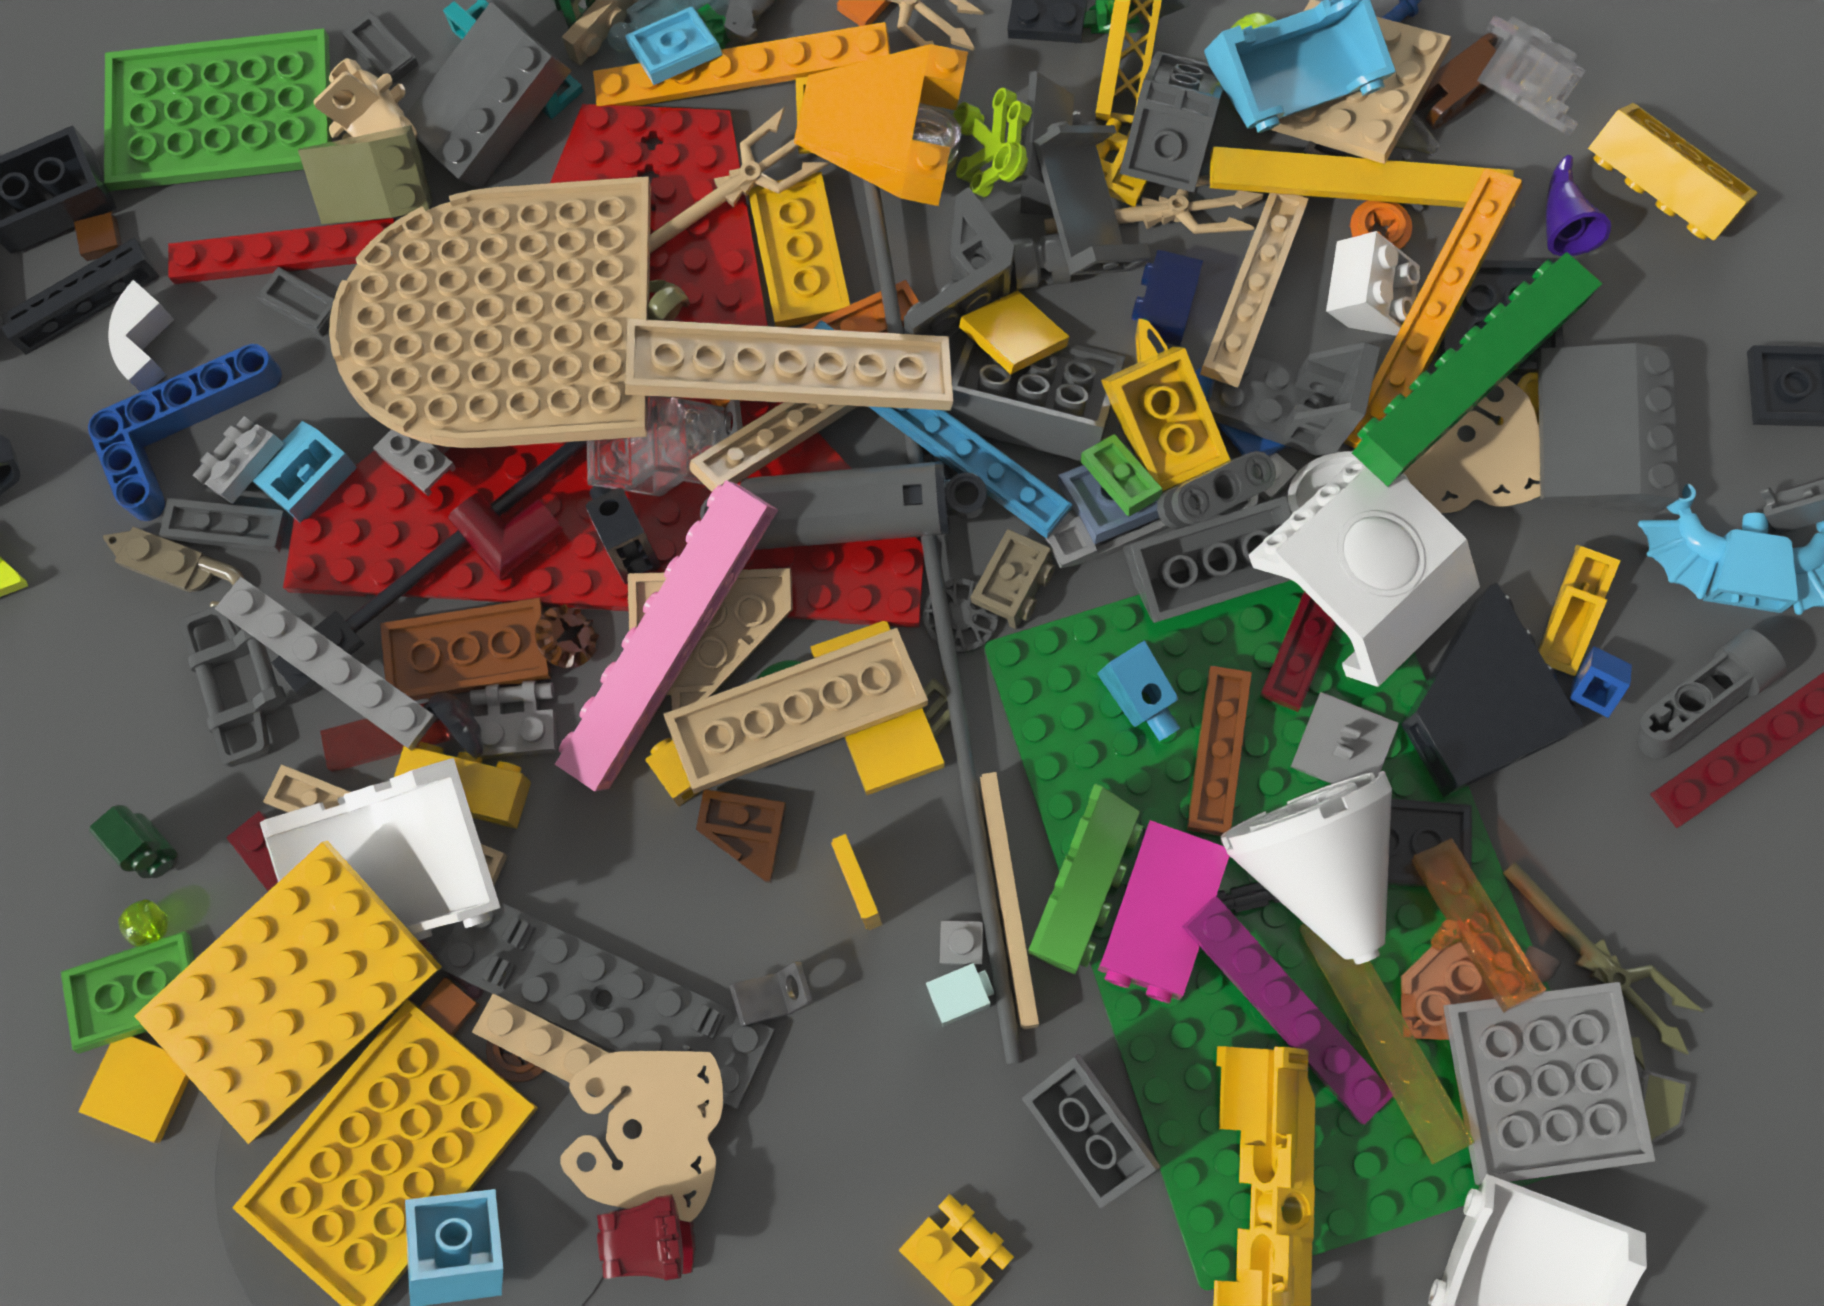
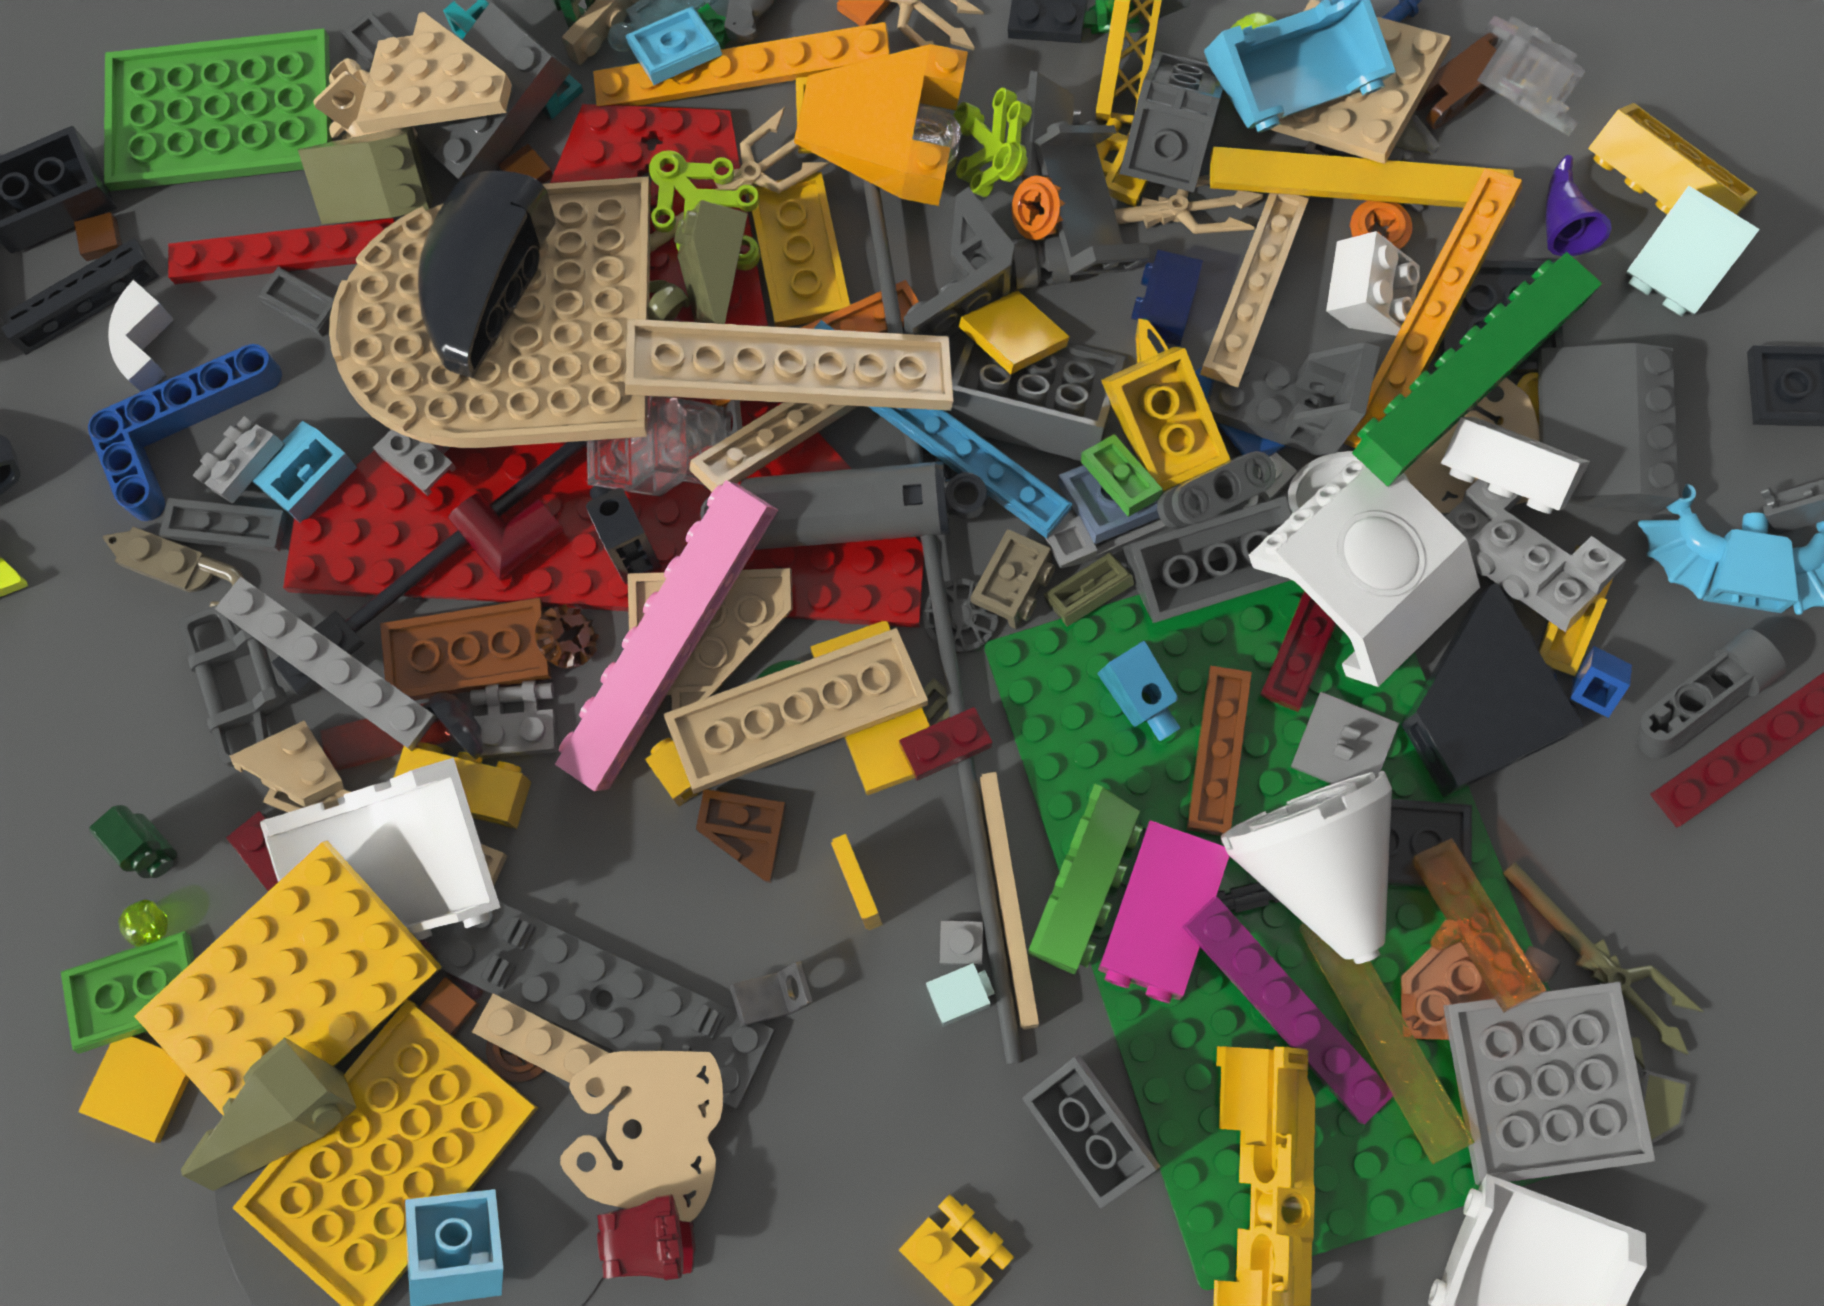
(282, 1107): none -> olive wedge
(291, 764): none -> tan wing
(429, 81): none -> tan wing
(480, 263): none -> black panel
(527, 162): none -> reddish brown tile
(679, 180): none -> lime plant
(709, 257): none -> olive slope
(945, 743): none -> dark red plate
(1027, 217): none -> orange gear
(1092, 592): none -> olive tile
(1513, 464): none -> white slope
(1529, 564): none -> light grey bracket
(1690, 252): none -> light aqua slope

